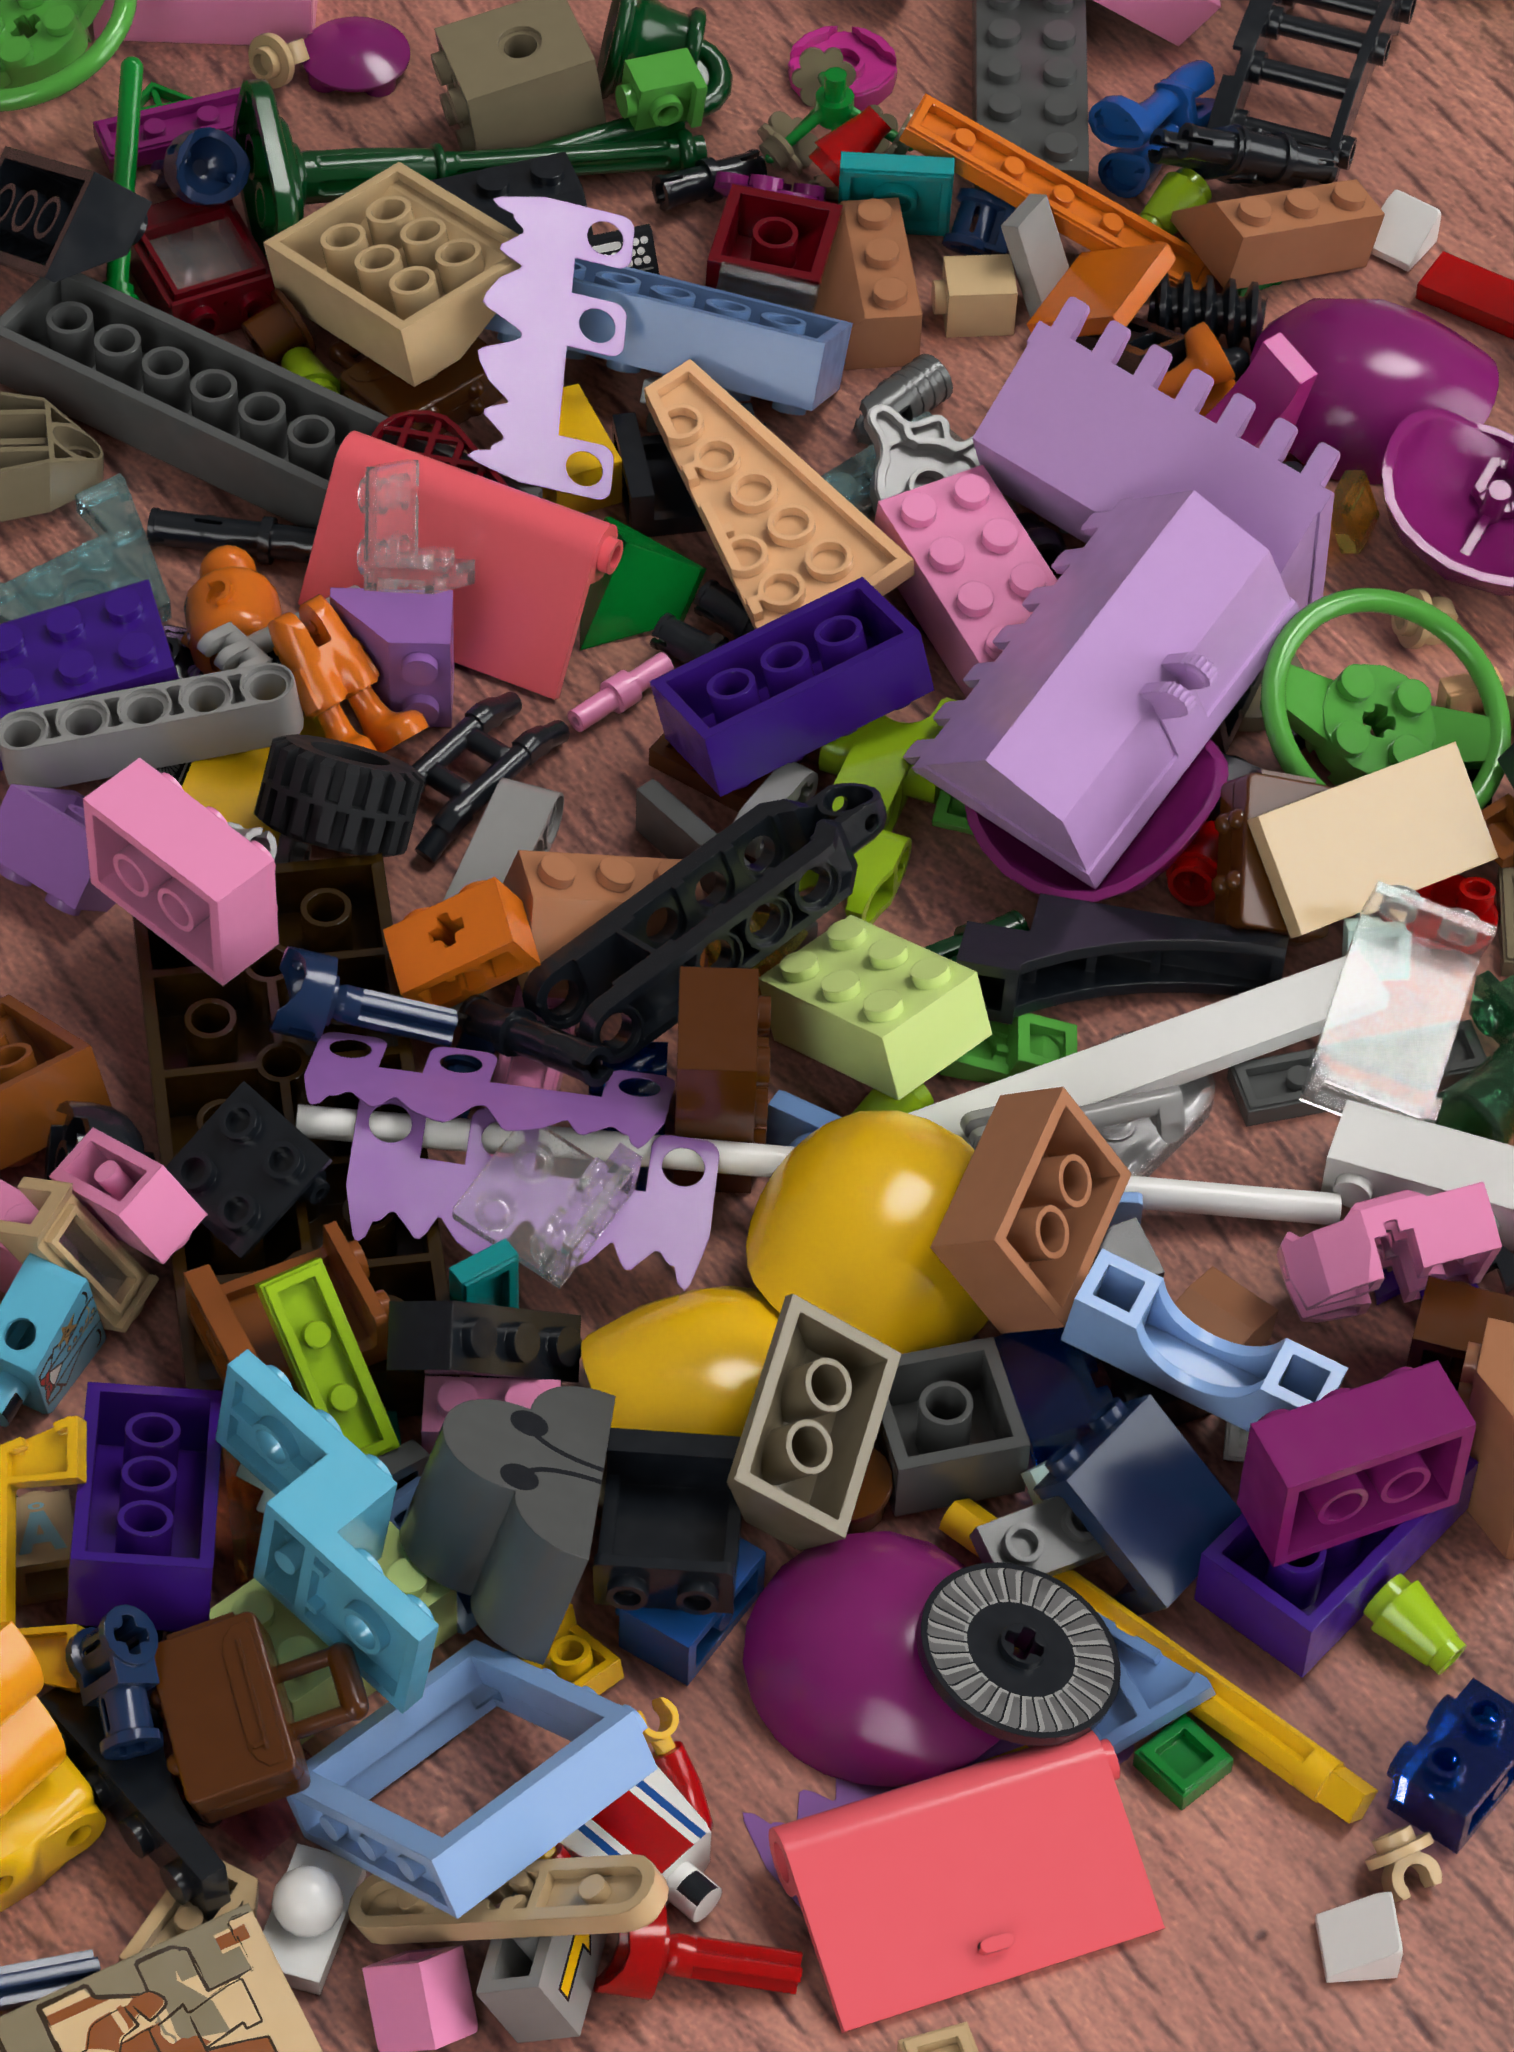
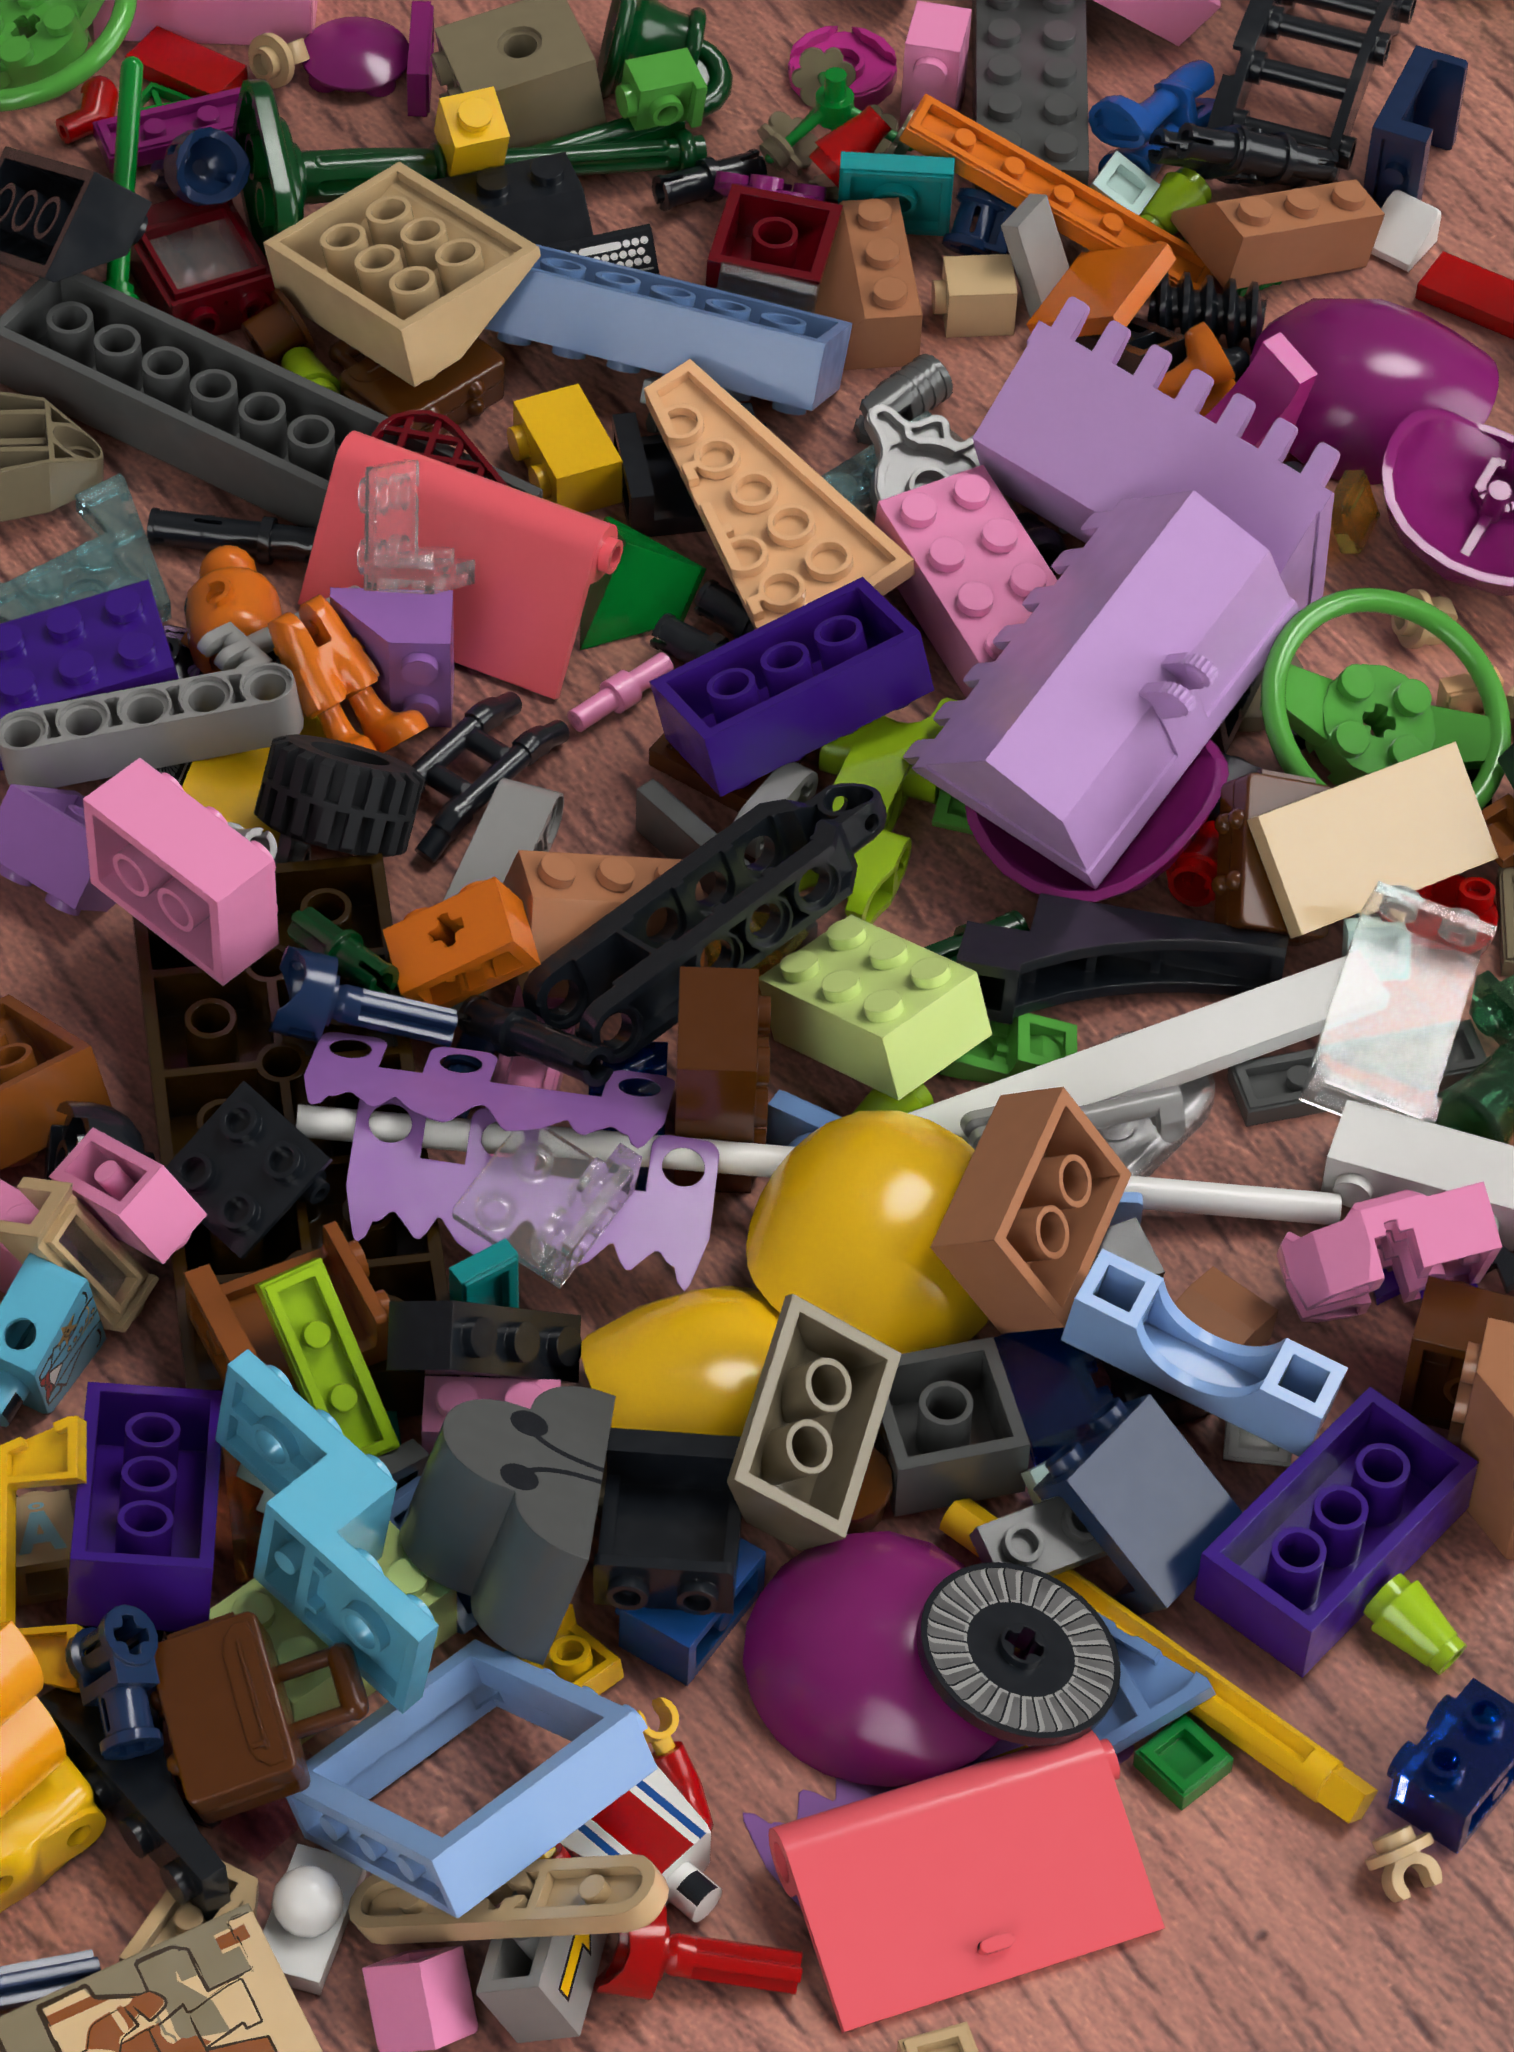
(97, 103): none -> red arm
(186, 65): none -> red tile
(355, 961): none -> dark green axle
(419, 58): none -> magenta tile
(471, 131): none -> yellow brick
(548, 315): piece -> none
(935, 56): none -> bright pink brick
(1125, 183): none -> light aqua tile
(1355, 1462): magenta brick -> none
(1360, 1940): white slope -> none
(1417, 115): none -> dark blue panel

